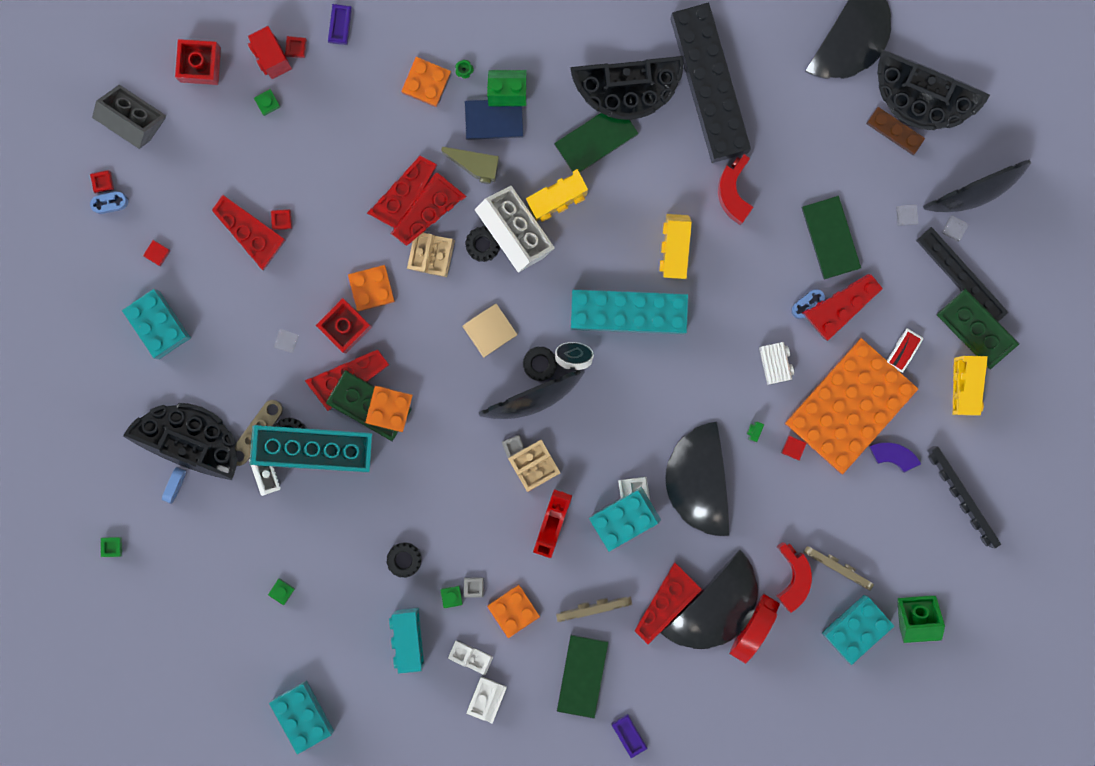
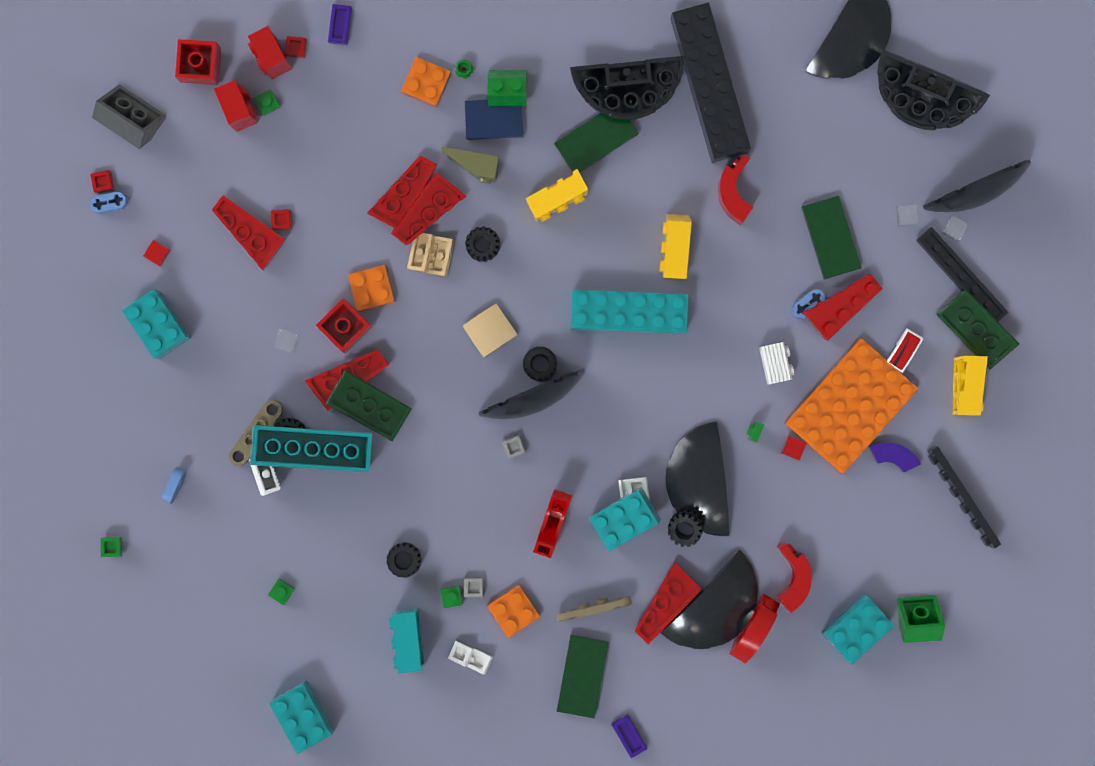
(187, 438): black brick -> none
(235, 105): none -> red brick
(388, 408): orange plate -> none
(486, 699): white plate -> none
(514, 228): white brick -> none
(534, 465): tan slope -> none
(574, 355): tile -> none
(681, 538): none -> black tyre
(832, 562): dark tan plate -> none
(895, 131): reddish brown plate -> none

